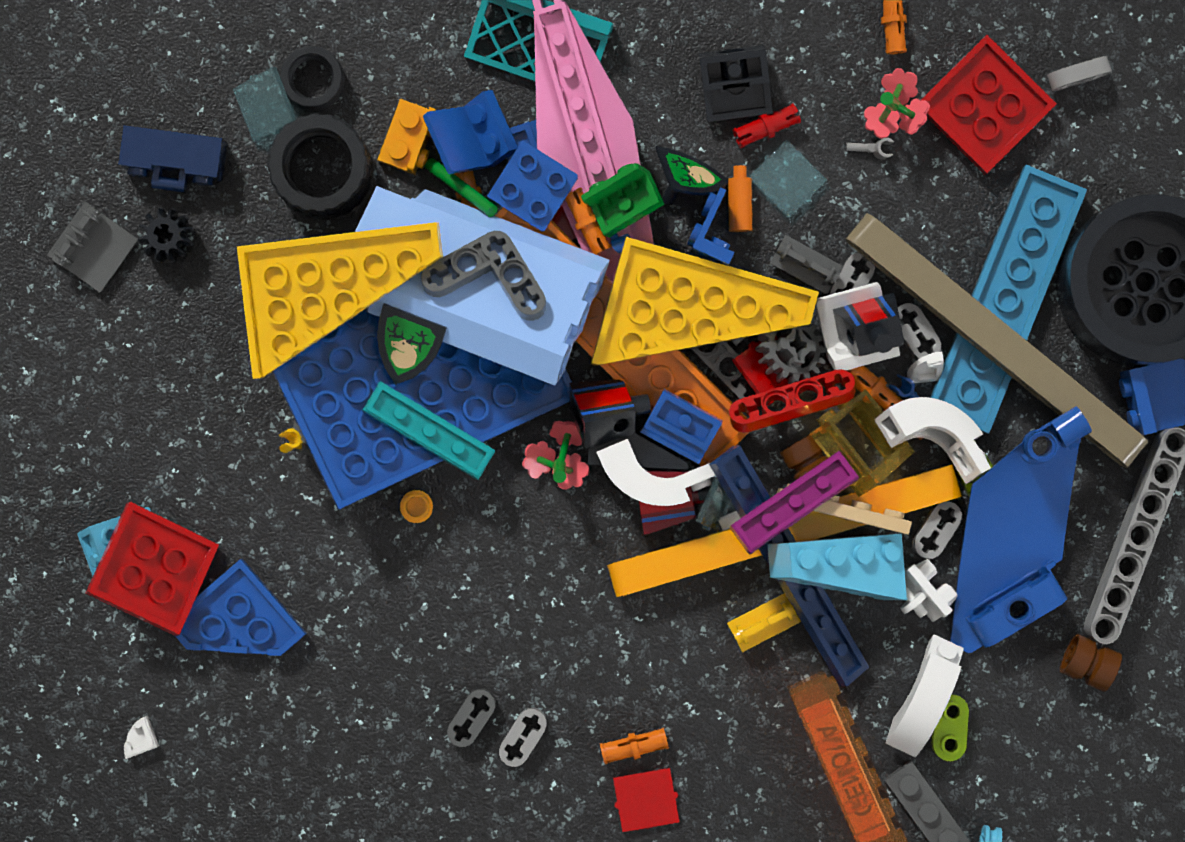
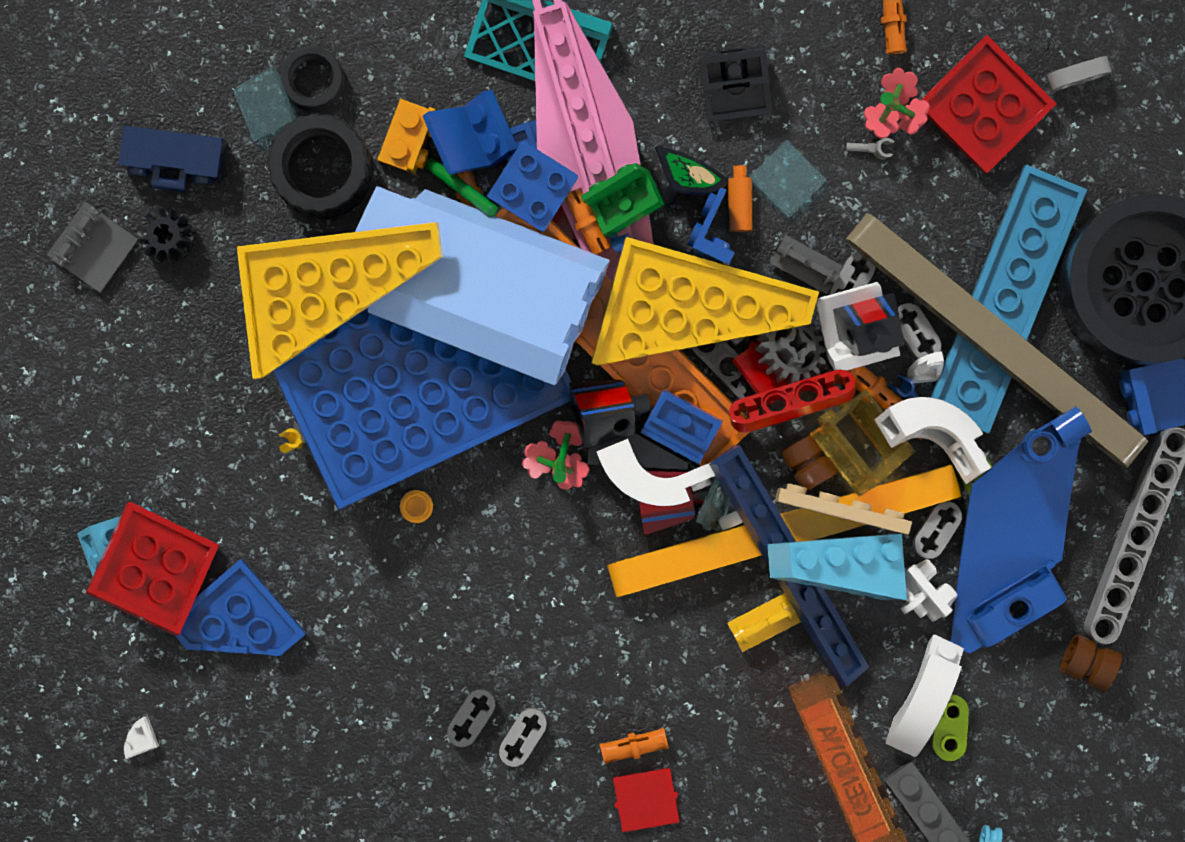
(407, 342): shield -> none
(428, 430): teal tile -> none
(486, 262): dark grey beam -> none
(766, 125): red pin -> none
(794, 502): magenta tile -> none

